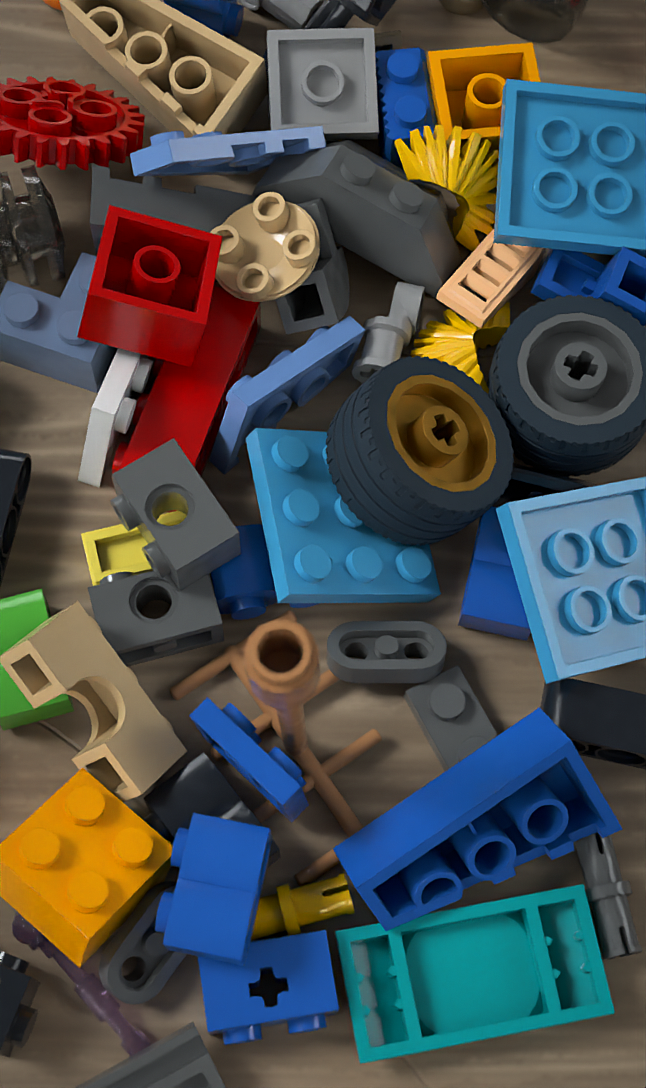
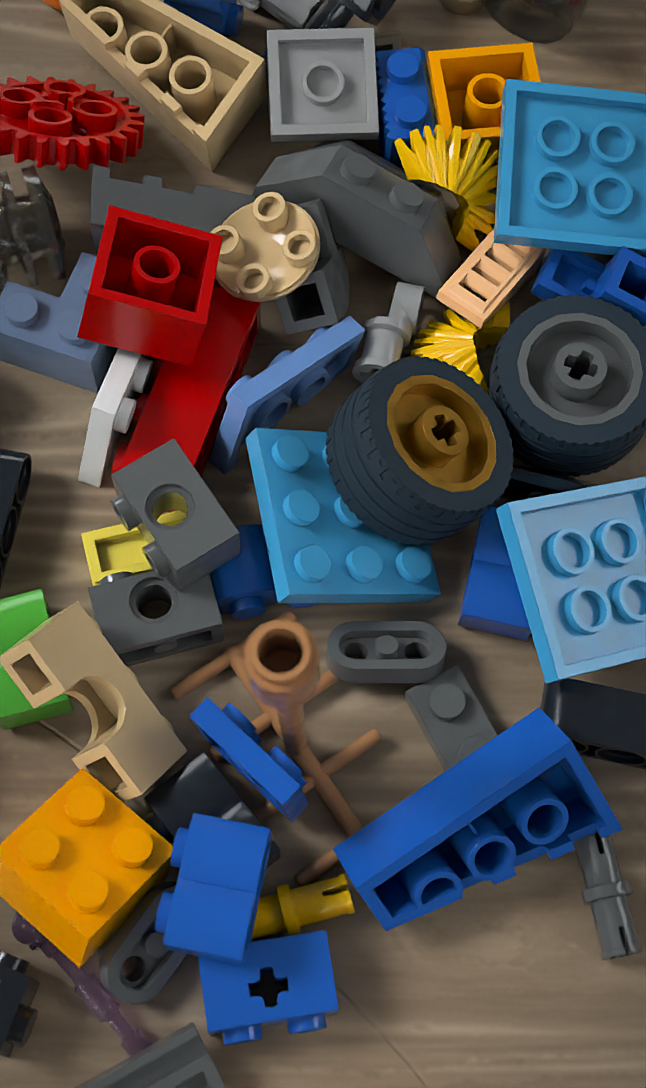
(222, 153): medium blue wing -> none
(473, 974): teal slope -> none

